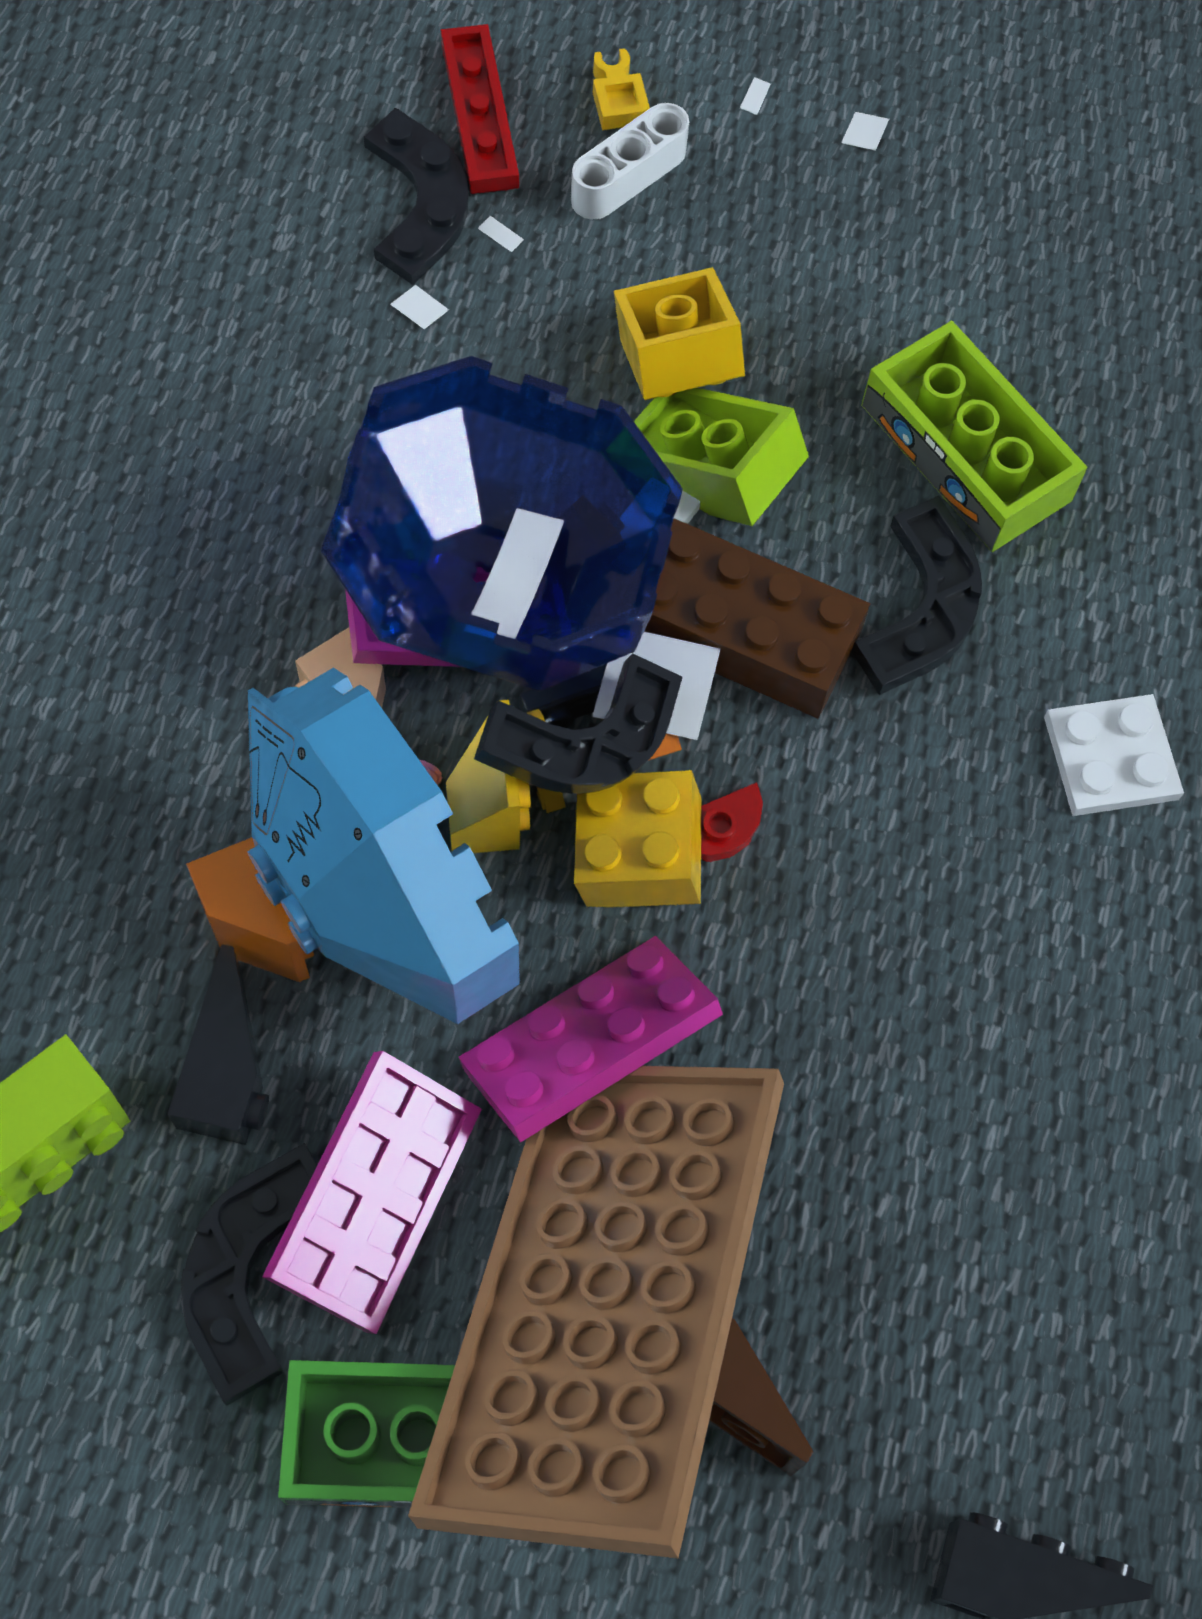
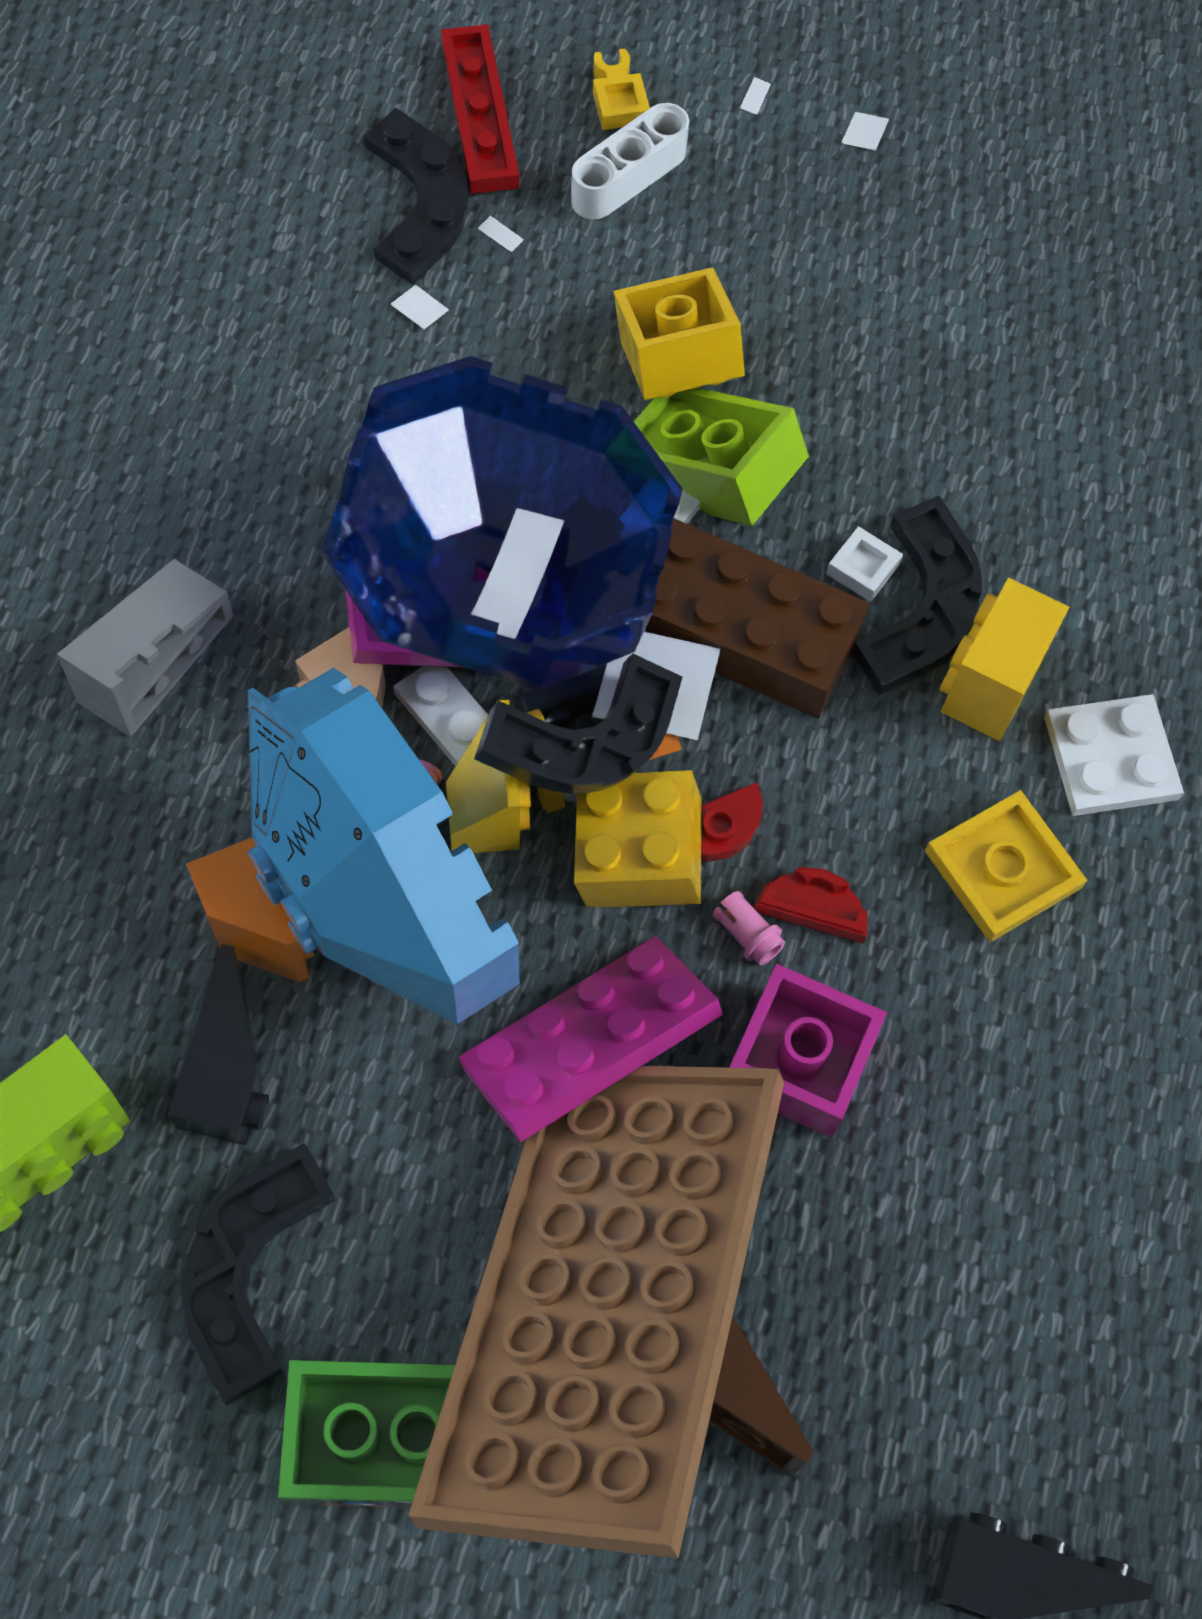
(145, 645): none -> light grey wedge
(373, 1193): plate -> none
(442, 708): none -> white plate
(749, 929): none -> bright pink pin
(815, 901): none -> red plate
(815, 1042): none -> dark pink brick
(864, 564): none -> white plate
(972, 435): lime brick -> none
(1000, 657): none -> yellow brick
(1005, 865): none -> yellow plate

